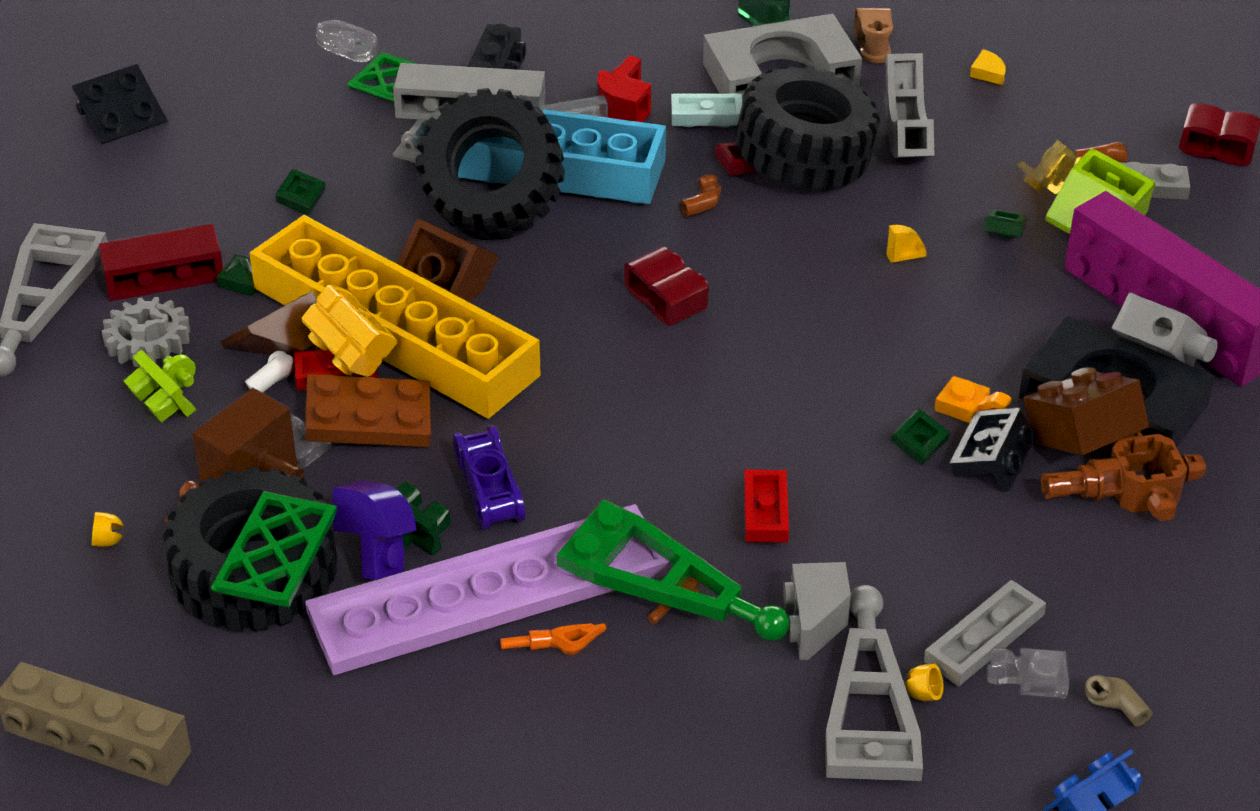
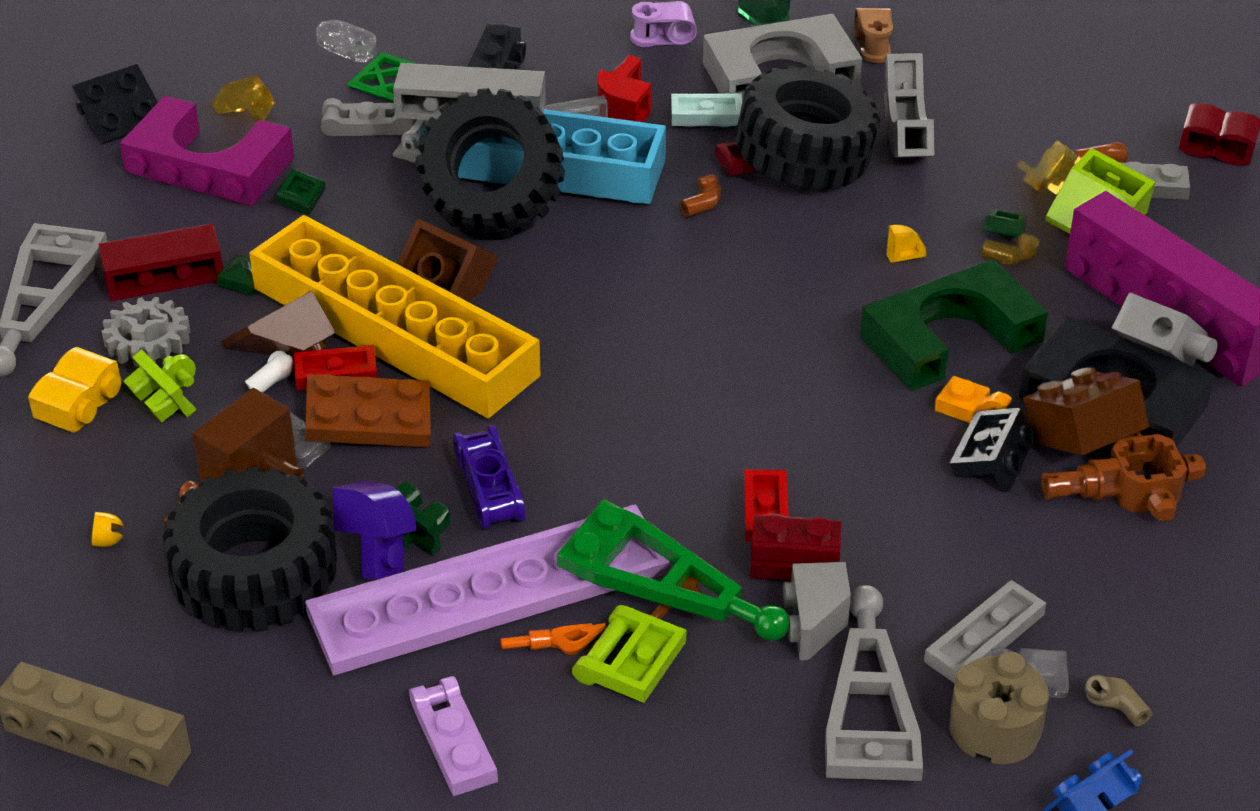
(75, 389): none -> yellow brick
(237, 174): none -> magenta arch
(244, 94): none -> clear yellow bracket
(296, 570): green window -> none
(348, 331): yellow brick -> none
(361, 119): none -> light grey plate
(453, 737): none -> lavender plate
(639, 662): none -> lime plate
(662, 24): none -> lavender piece
(666, 285): dark red brick -> none
(789, 541): none -> dark red brick
(920, 436): dark green tile -> none
(925, 683): yellow hinge -> none
(980, 294): none -> dark green arch
(988, 68): yellow tile -> none
(998, 708): none -> dark tan brick
(1013, 254): none -> clear yellow arm

